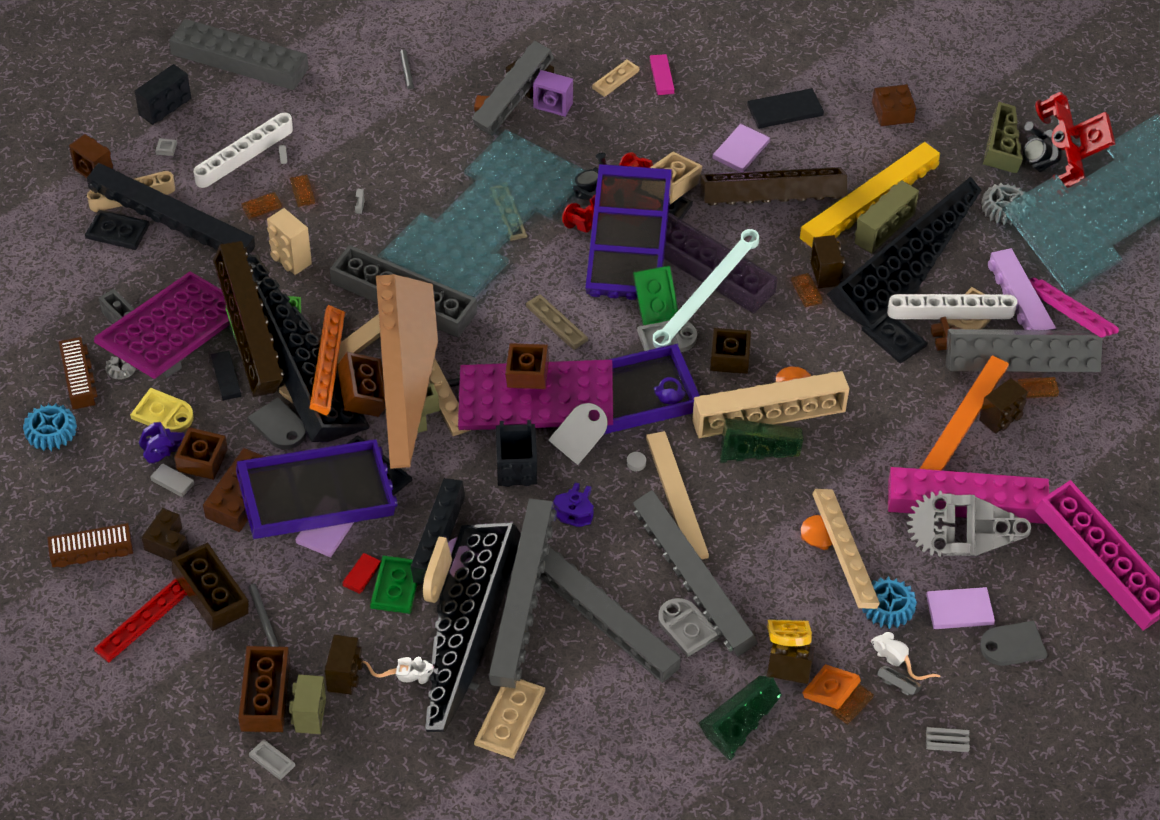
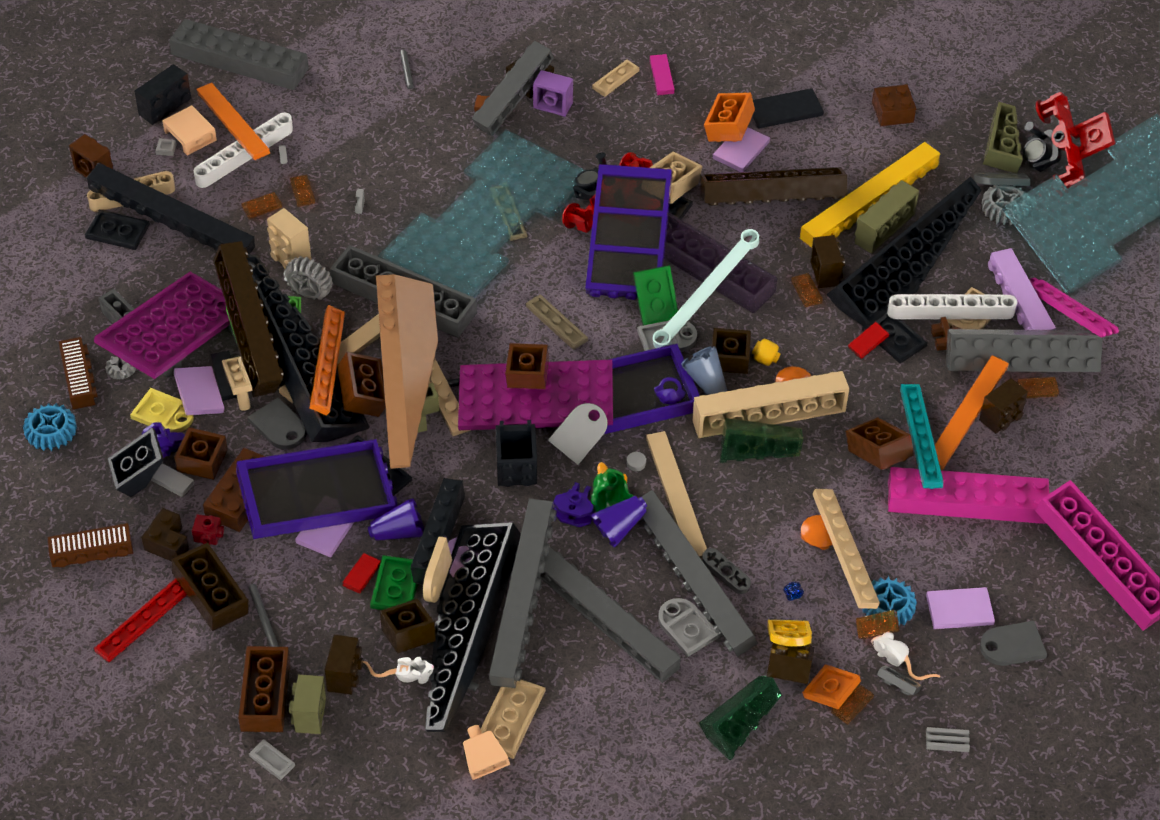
(136, 463): none -> black slope
(190, 129): none -> light nougat panel
(198, 390): none -> lavender tile
(207, 529): none -> dark red brick
(233, 121): none -> orange tile
(238, 381): none -> tan piece
(308, 278): none -> light grey gear
(398, 523): none -> dark purple cone
(407, 625): none -> dark brown brick
(483, 753): none -> light nougat torso
(609, 487): none -> green hair
(619, 518): none -> dark purple cone
(706, 370): none -> sand blue cone
(711, 566): none -> dark grey beam
(729, 117): none -> orange brick
(766, 352): none -> yellow head
(793, 591): none -> clear blue bush
(868, 340): none -> red tile
(877, 624): none -> clear orange plate
(879, 443): none -> reddish brown brick
(921, 436): none -> teal plate
(981, 525): light grey connector -> none
(995, 178): none -> dark grey tile

